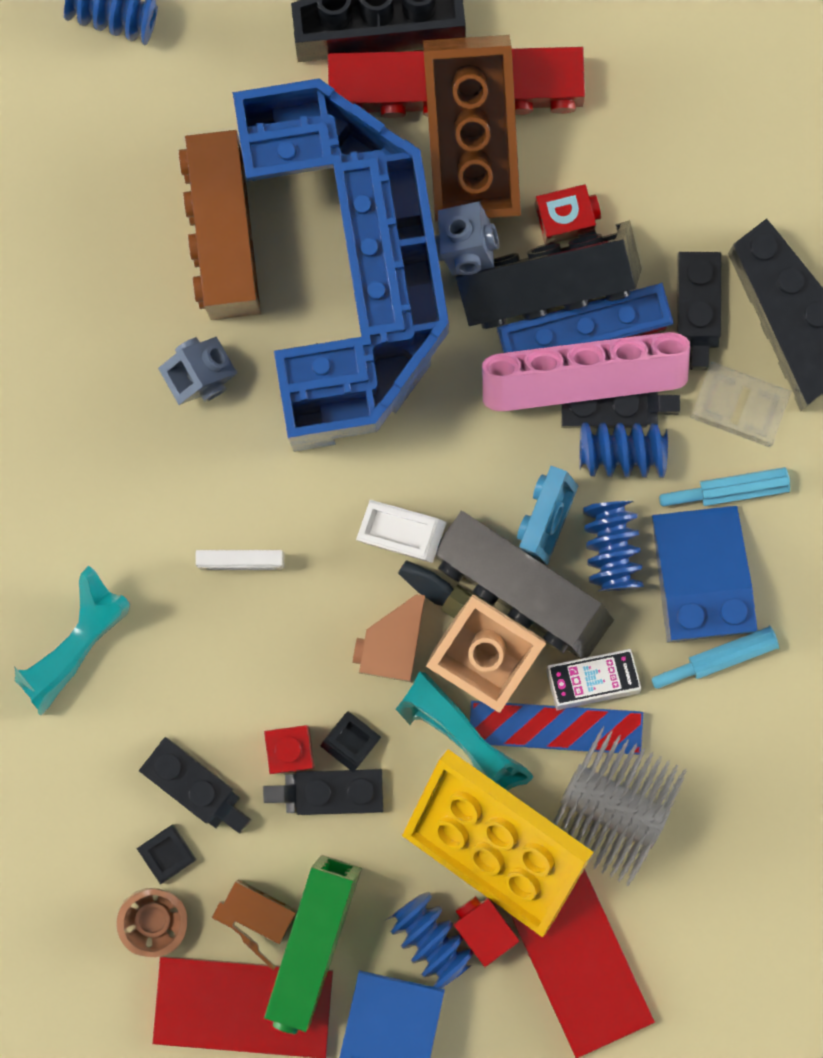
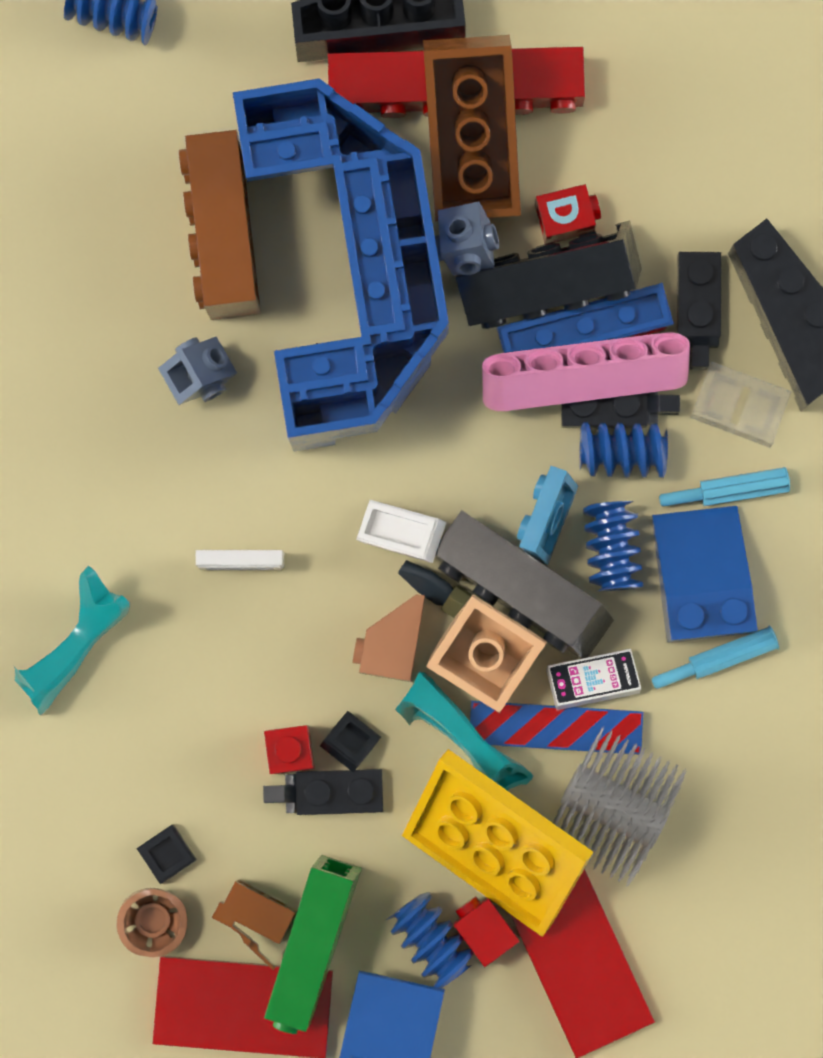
(194, 786): black hinge -> none

